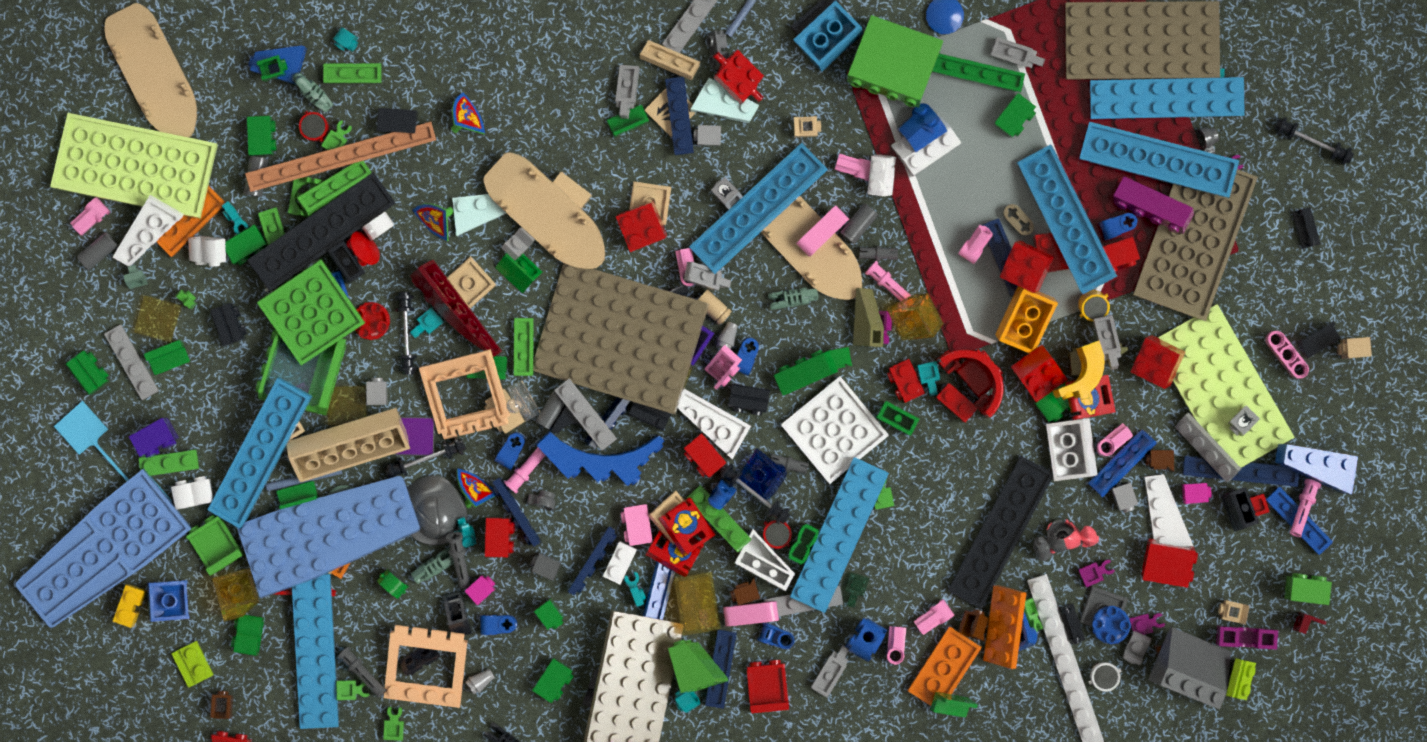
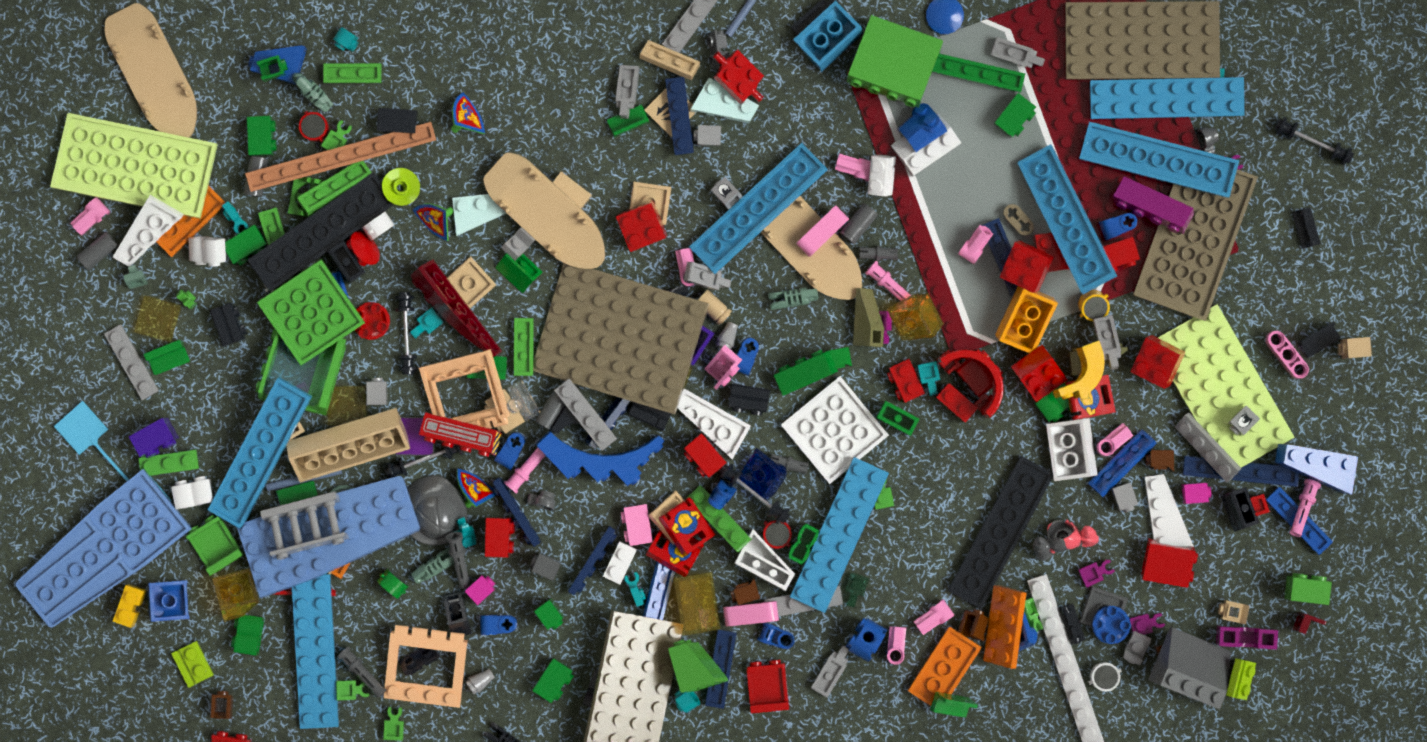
(88, 372): green brick -> none
(291, 511): none -> light grey fence
(401, 177): none -> lime dish
(460, 434): none -> red brick
(806, 127): tan window -> none

